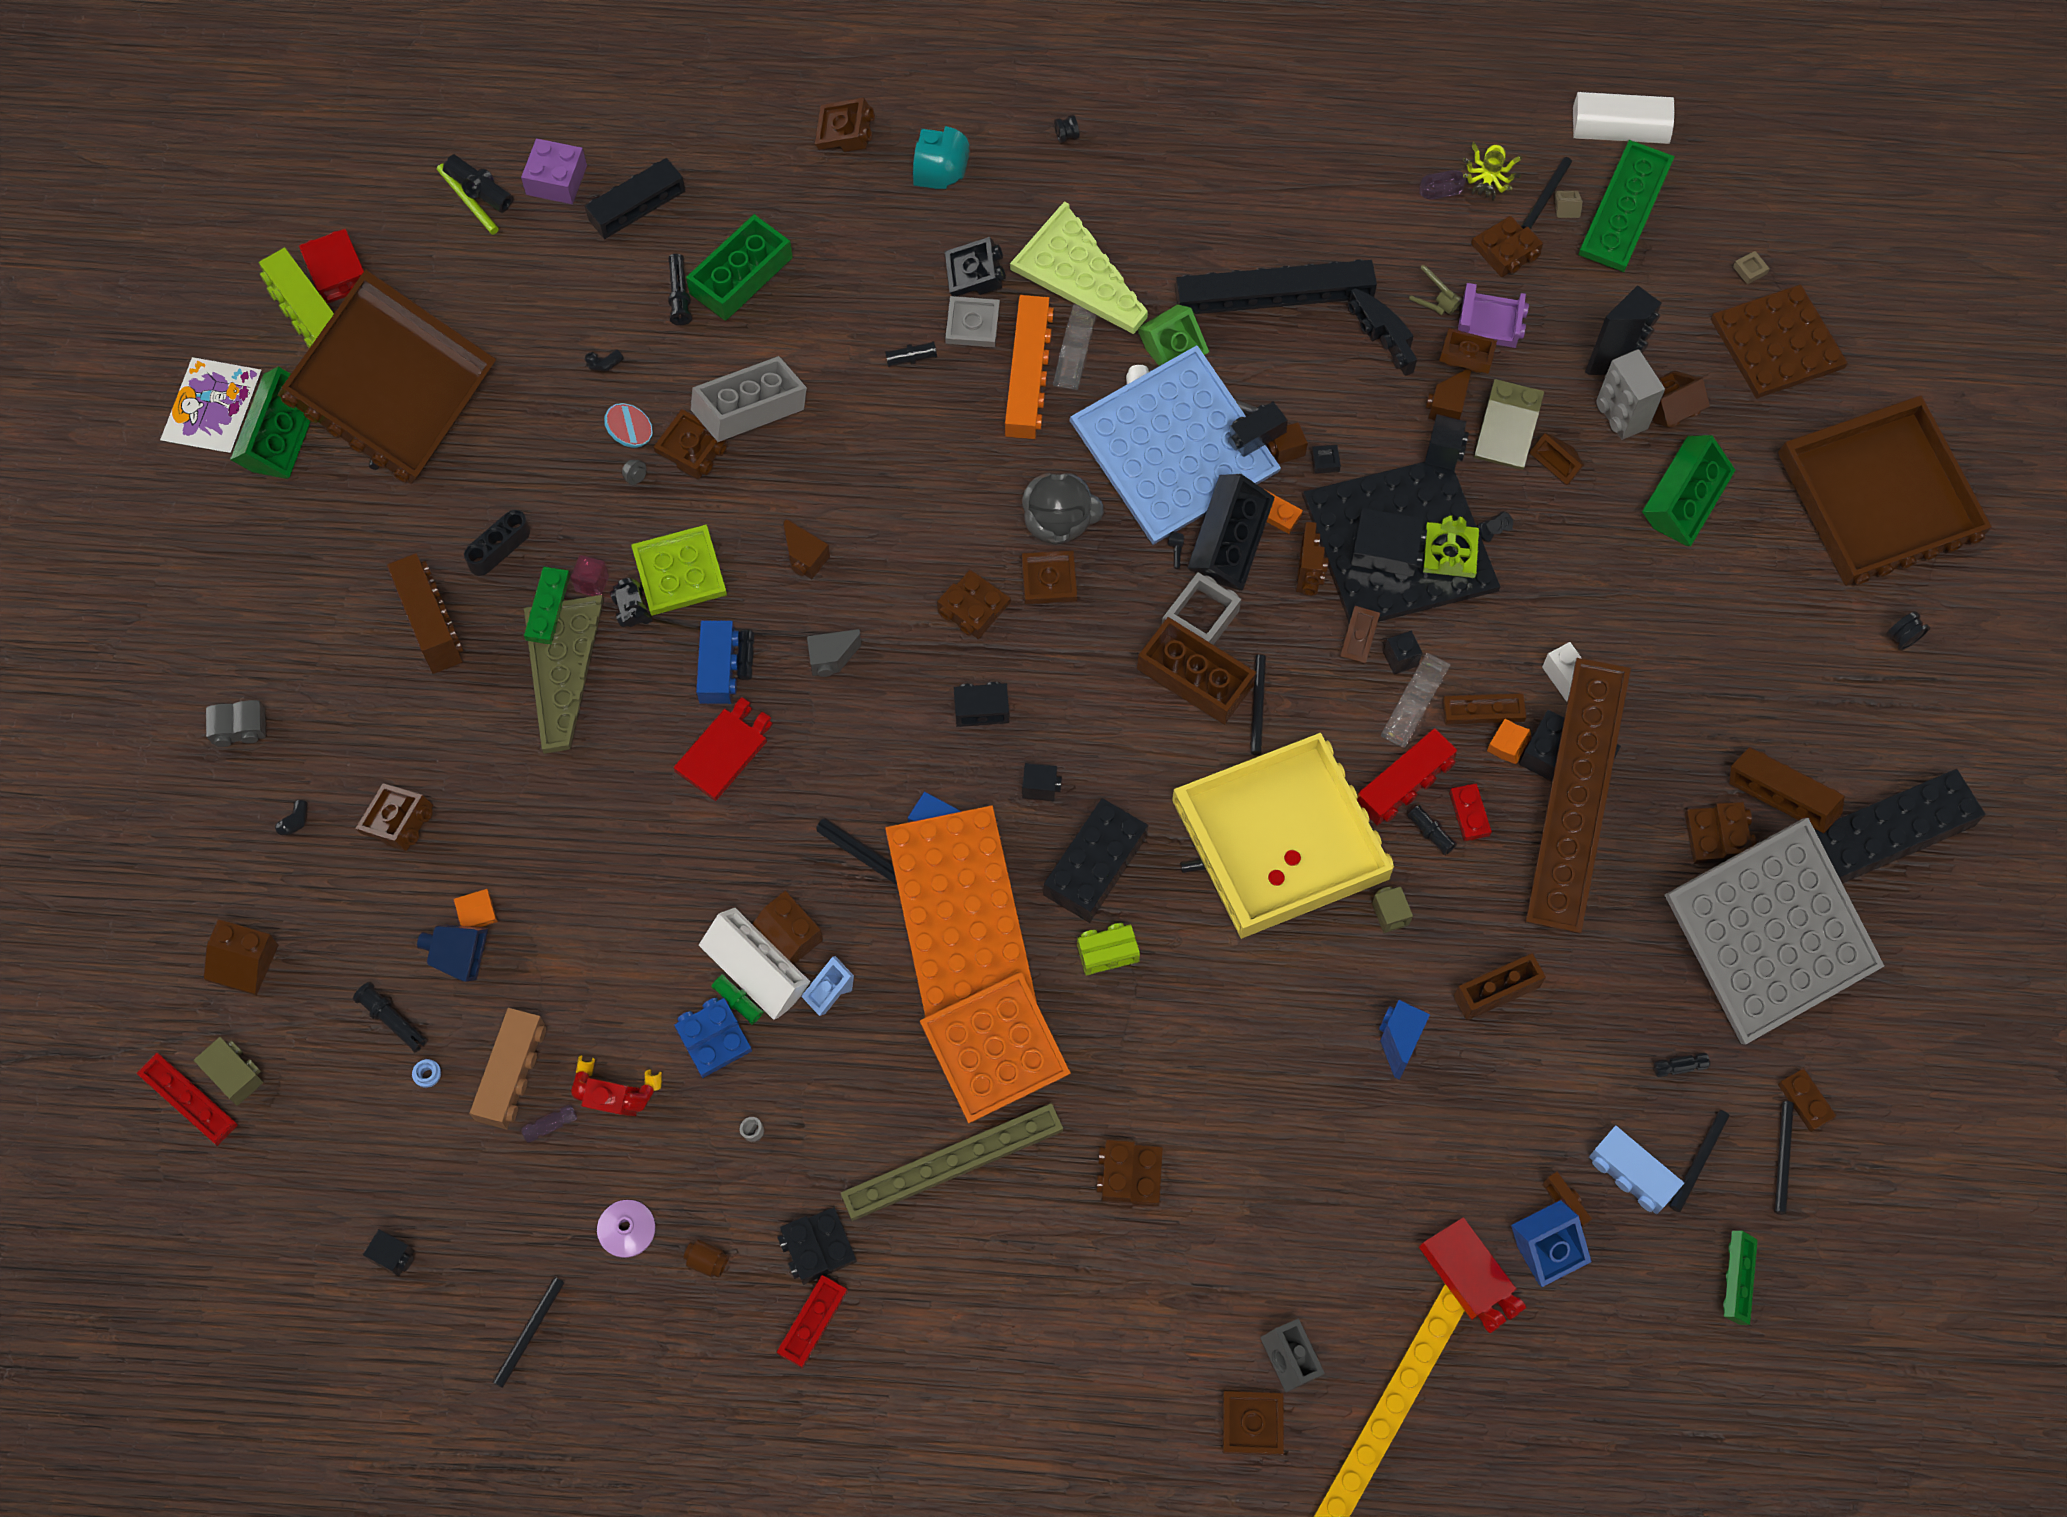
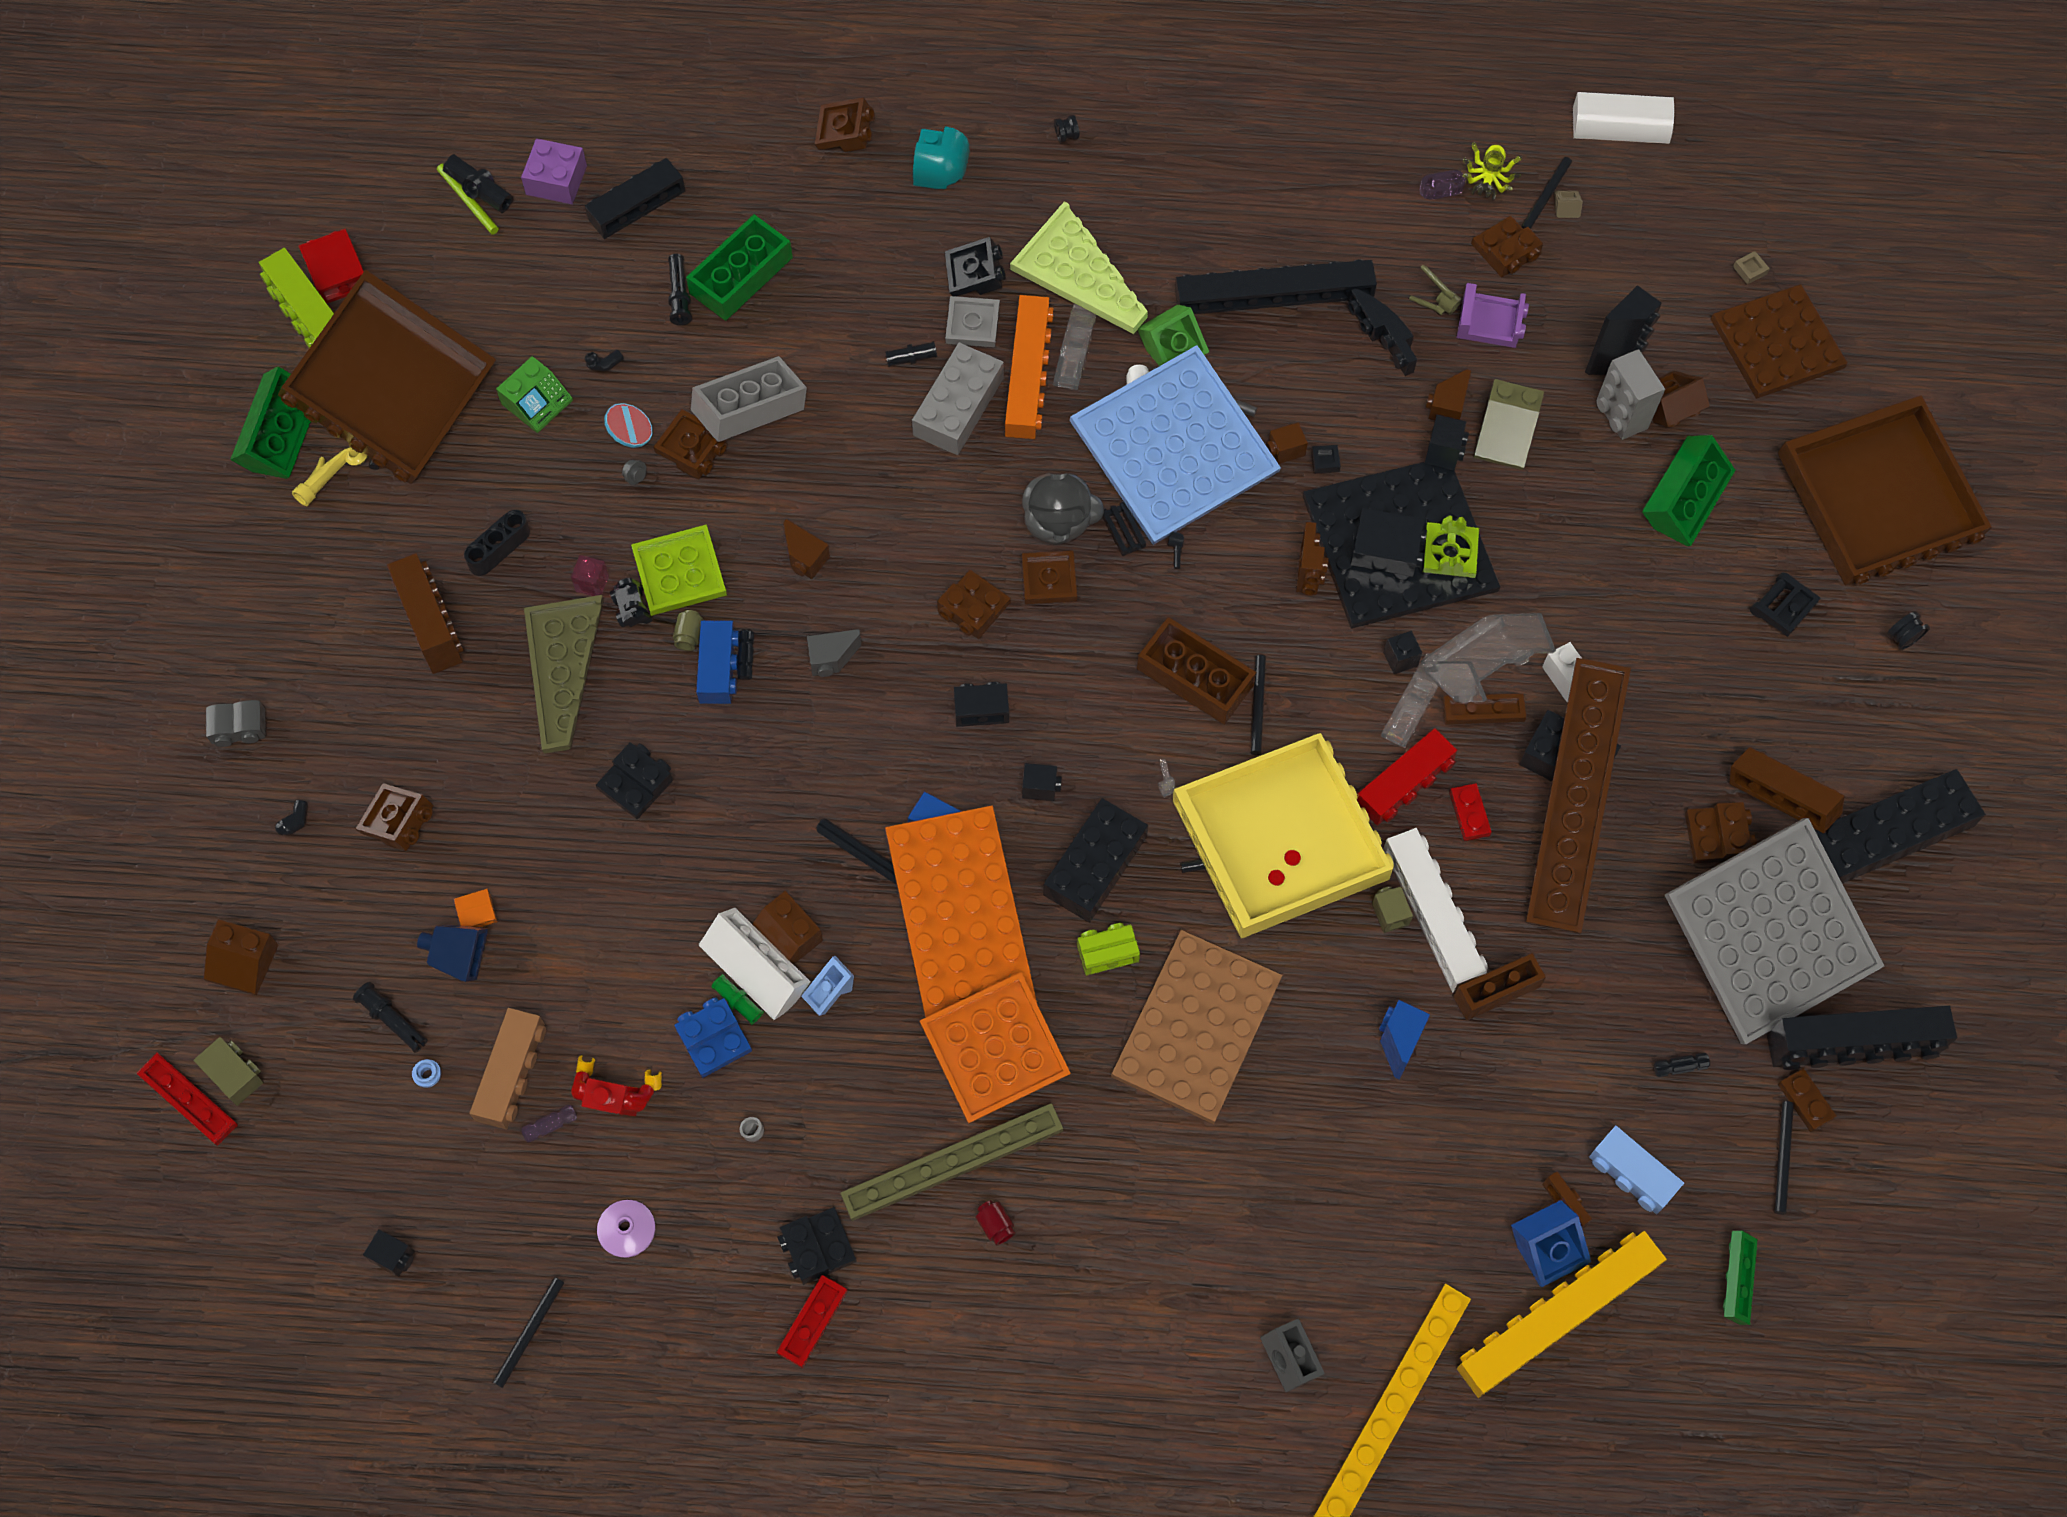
(211, 405): sticker -> none
(306, 491): none -> light yellow plant
(533, 394): none -> bright green slope
(547, 605): green plate -> none
(635, 779): none -> black plate
(687, 630): none -> olive brick
(706, 1258): reddish brown brick -> none
(723, 750): red tile -> none
(958, 398): none -> light grey brick
(995, 1222): none -> dark red brick
(1130, 1173): reddish brown plate -> none
(1132, 524): none -> black tile
(1168, 784): none -> clear hand
(1197, 1026): none -> medium nougat plate
(1212, 589): light grey window -> none
(1231, 531): black slope -> none
(1253, 1423): reddish brown plate -> none
(1257, 429): black brick -> none
(1283, 514): orange plate -> none
(1360, 635): reddish brown plate -> none
(1432, 830): black pin -> none
(1435, 909): none -> white brick
(1468, 351): reddish brown plate -> none
(1472, 1274): red tile -> none
(1484, 649): none -> clear windscreen
(1496, 525): black piece -> none
(1510, 741): orange piece -> none
(1557, 457): reddish brown slope -> none
(1561, 1313): none -> yellow brick
(1626, 205): green plate -> none
(1699, 1161): black bar -> none
(1791, 610): none -> black plate
(1861, 1037): none -> black brick

